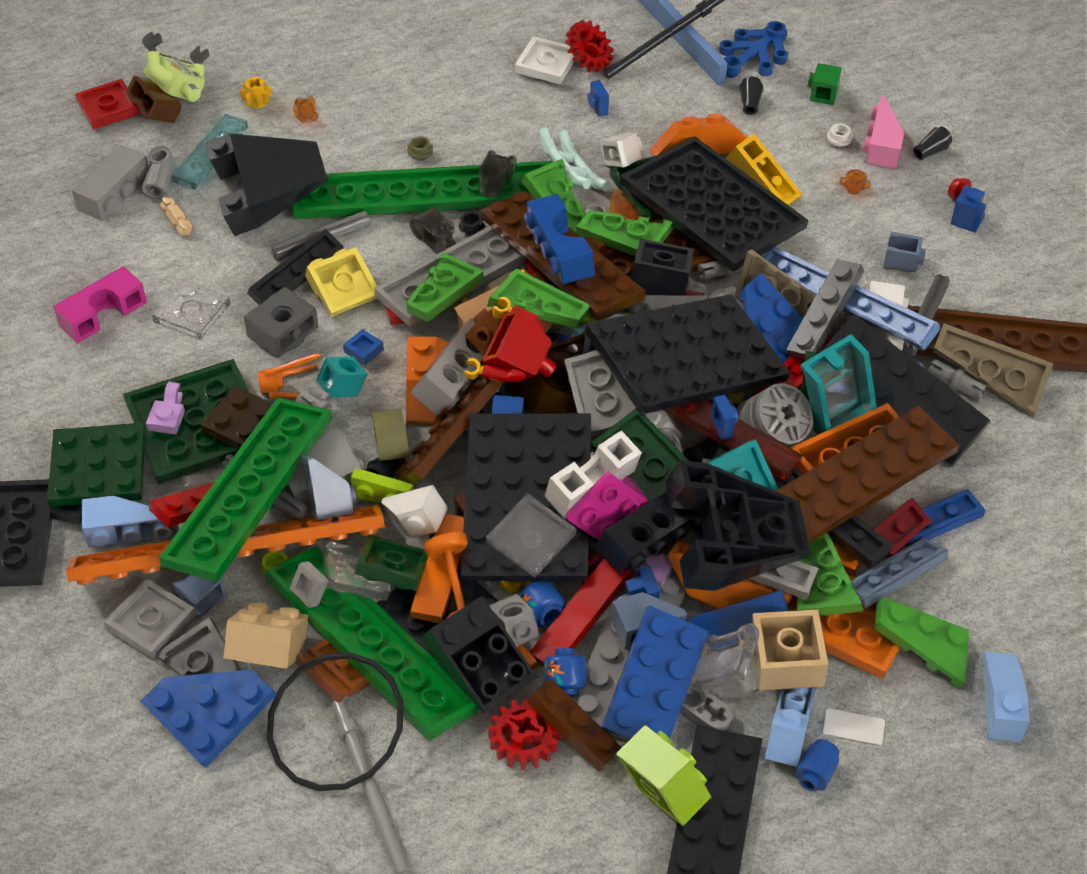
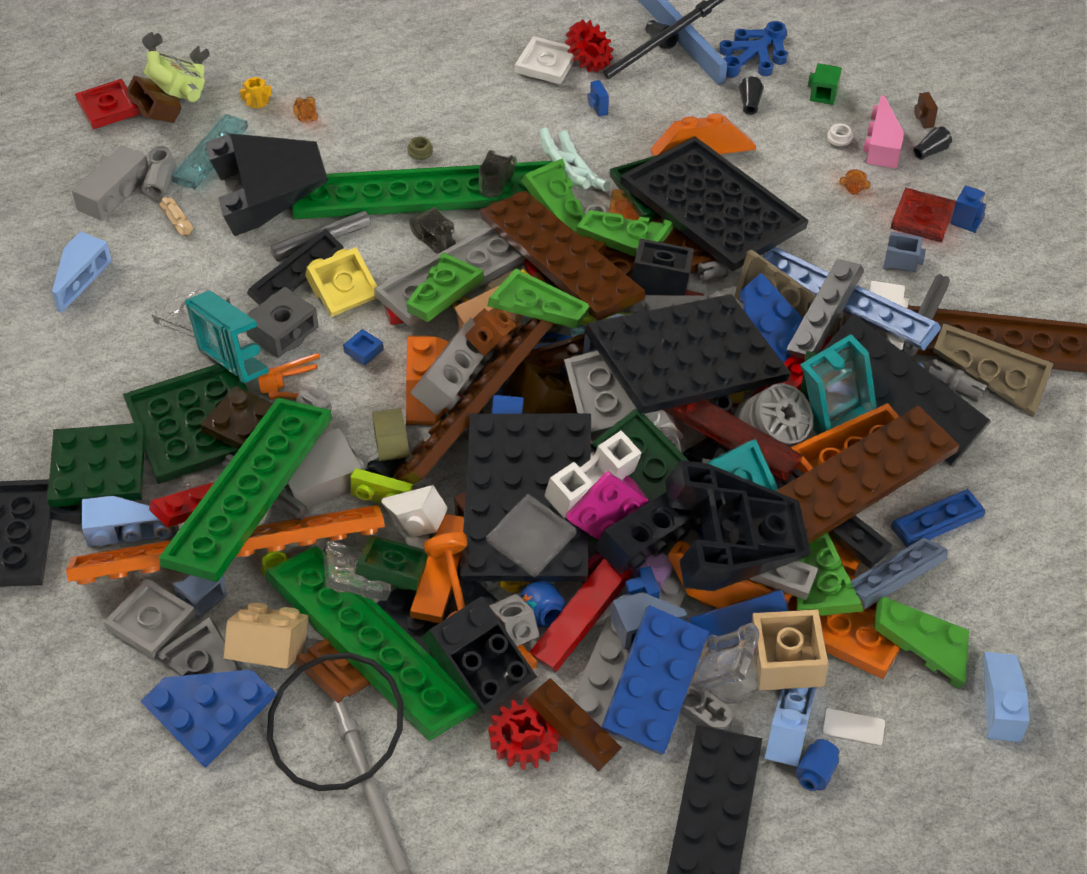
(80, 264): none -> light blue slope
(117, 291): dark pink arch -> none
(167, 414): lavender plate -> none
(216, 334): none -> teal door
(308, 584): light grey plate -> none
(327, 491): slope -> none
(341, 376): teal brick -> none
(471, 223): black plate -> none
(516, 348): red torso -> none
(566, 670): blue head -> none
(568, 256): blue arch -> none
(621, 149): white slope -> none
(654, 28): none -> black cone
(665, 774): lime brick -> none
(724, 416): blue plate -> none
(761, 166): yellow slope -> none
(902, 525): dark red panel -> none
(923, 215): none -> clear red plate
(926, 110): none -> reddish brown plate
(956, 187): red plate -> none

